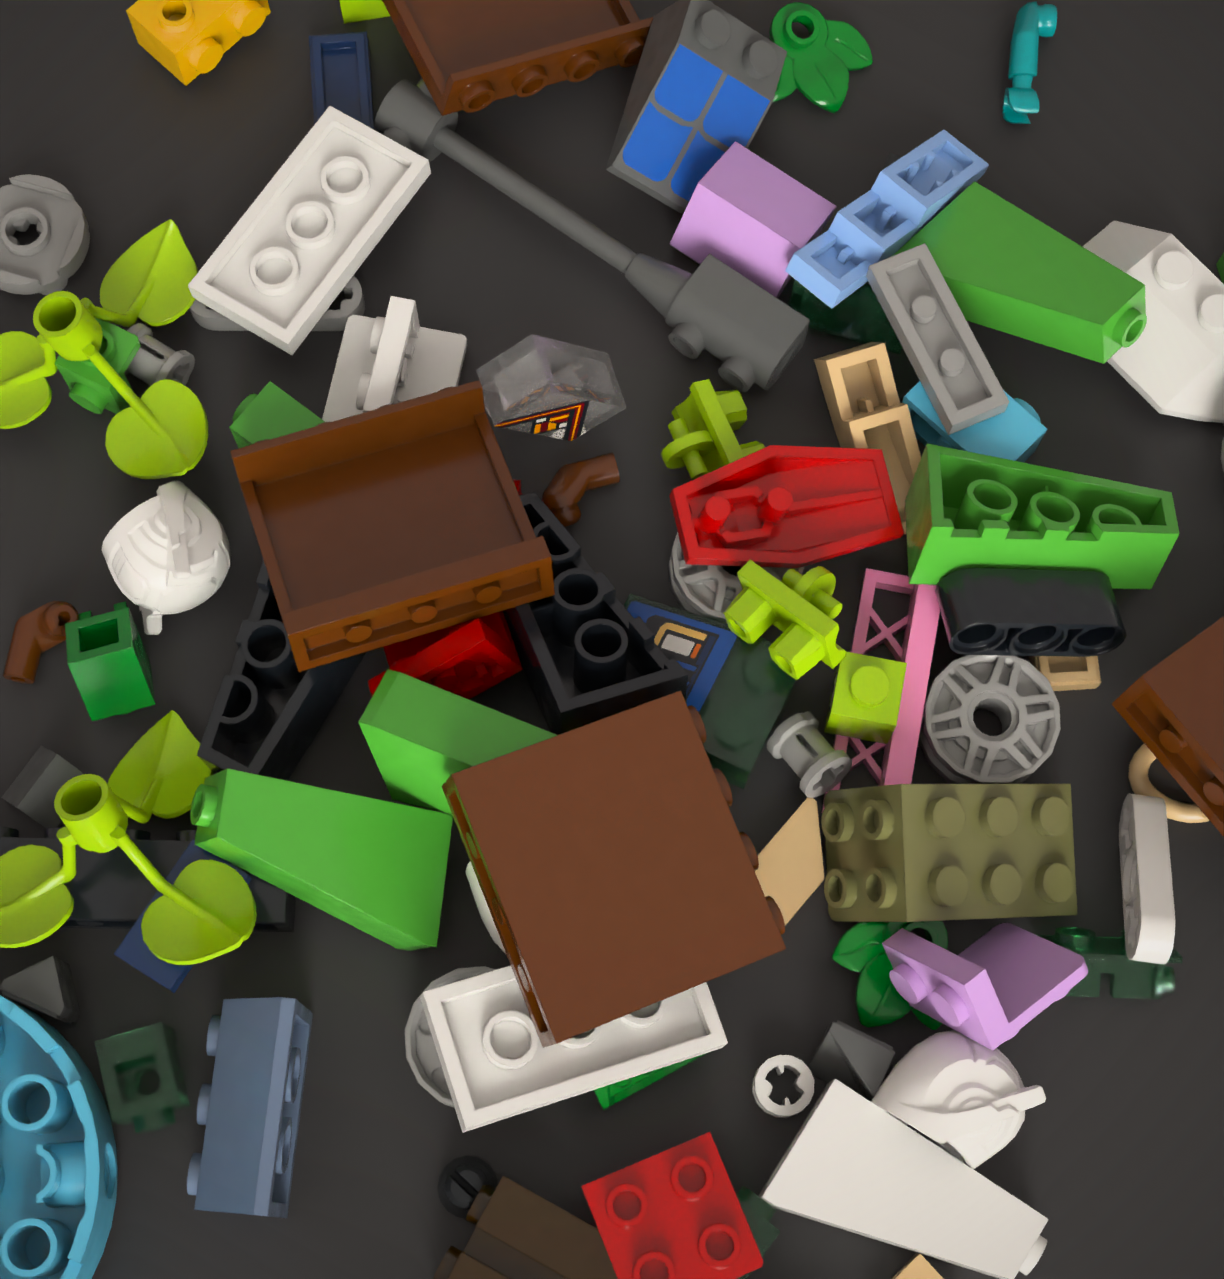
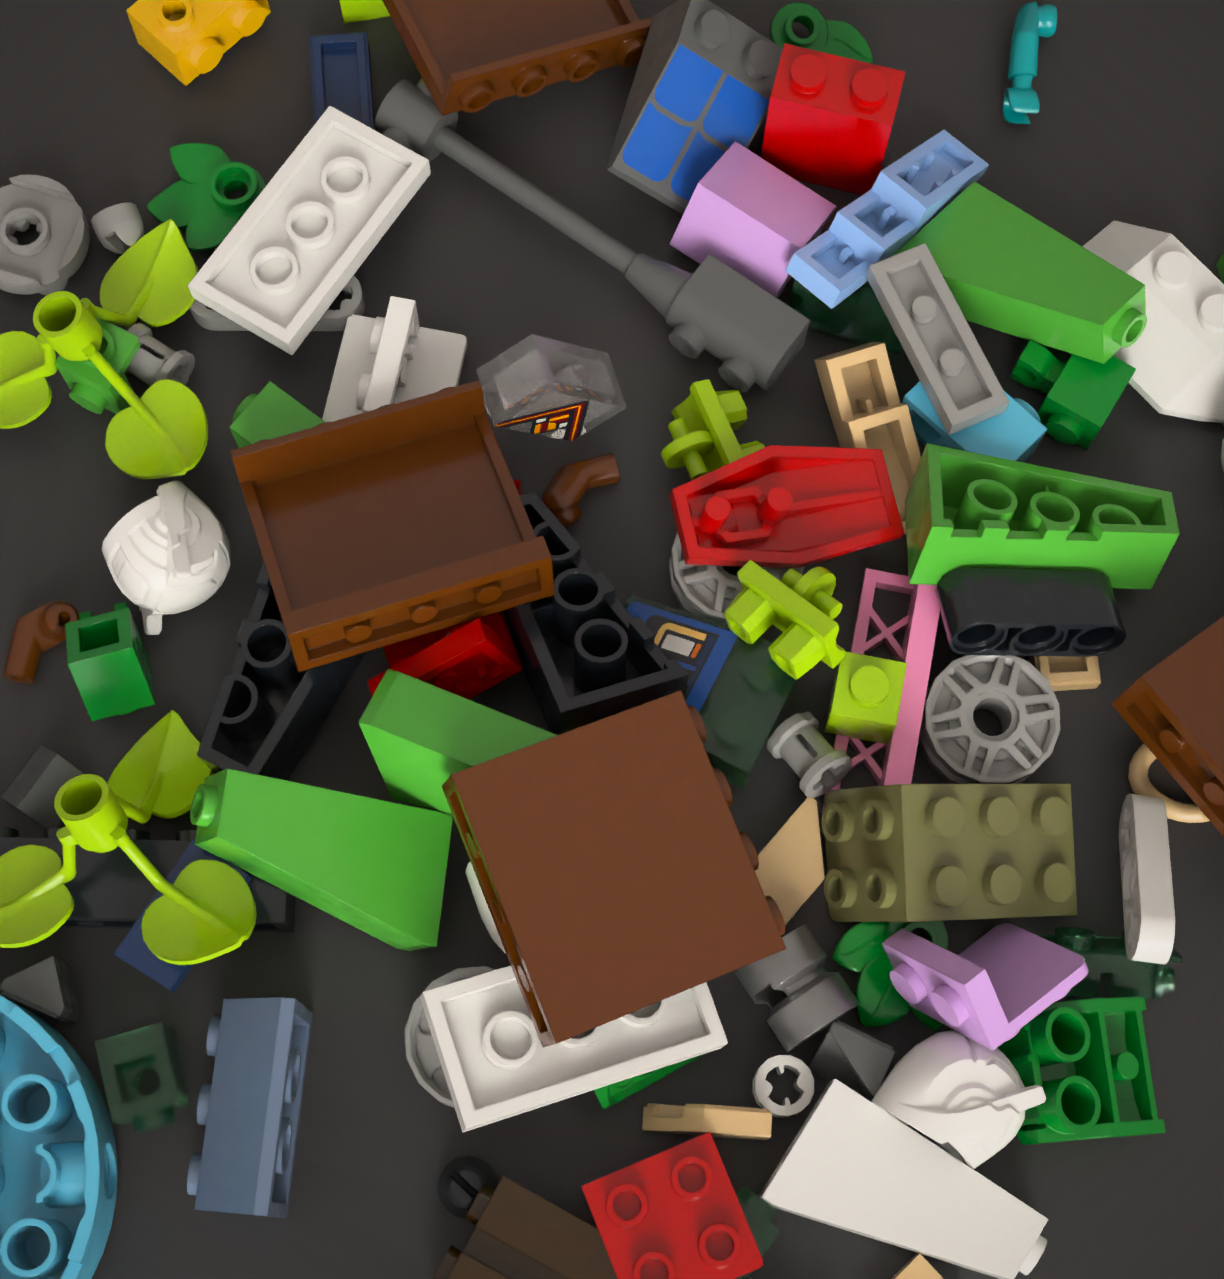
(118, 226): none -> light grey hinge
(201, 196): none -> green plate
(705, 1118): none -> tan tile
(797, 989): none -> flat silver wheel
(830, 118): none -> red brick
(1078, 392): none -> green brick
(1091, 1070): none -> green slope

